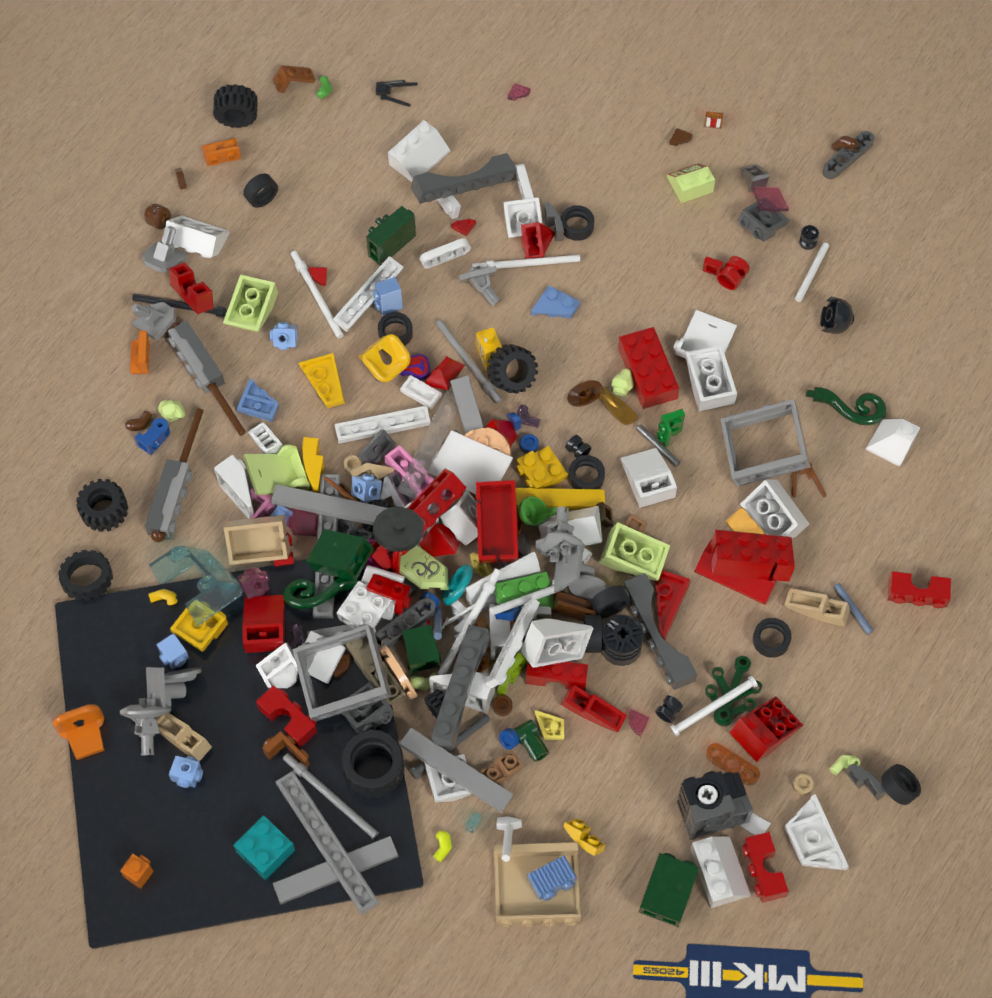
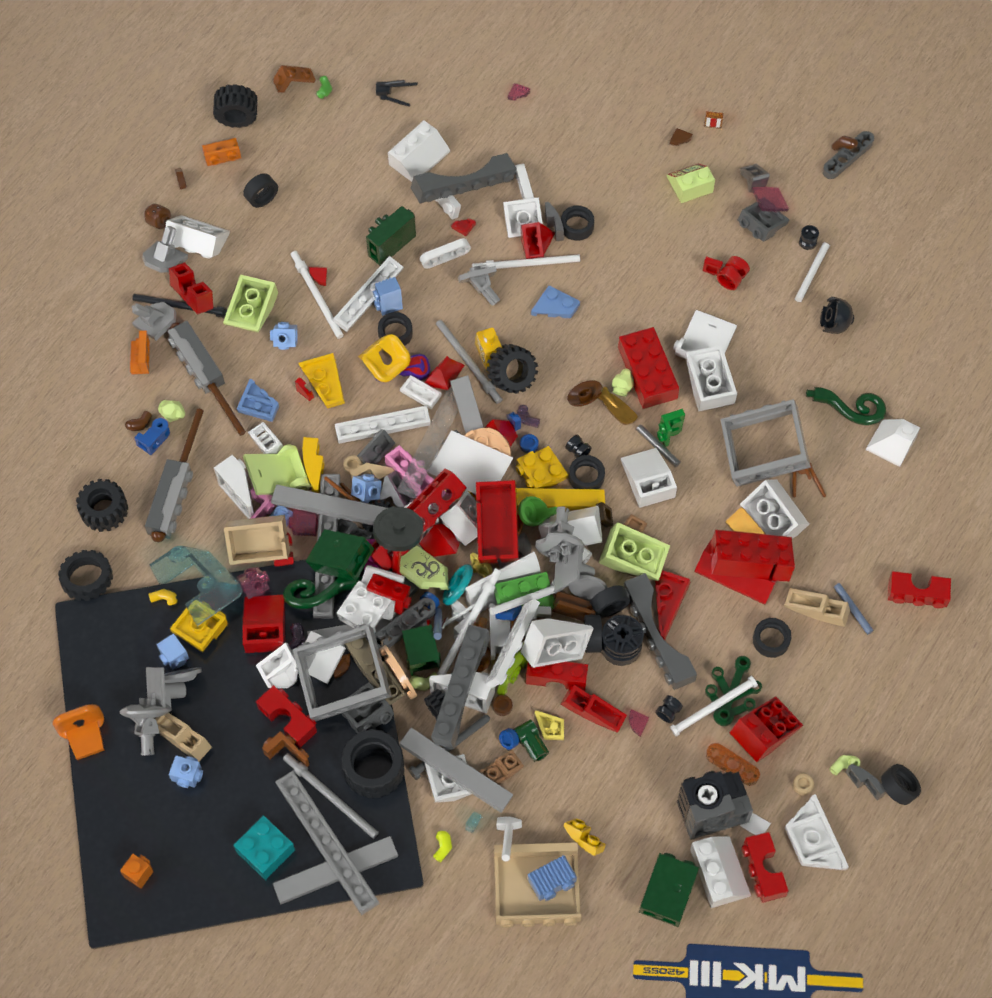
(299, 383): none -> red tile

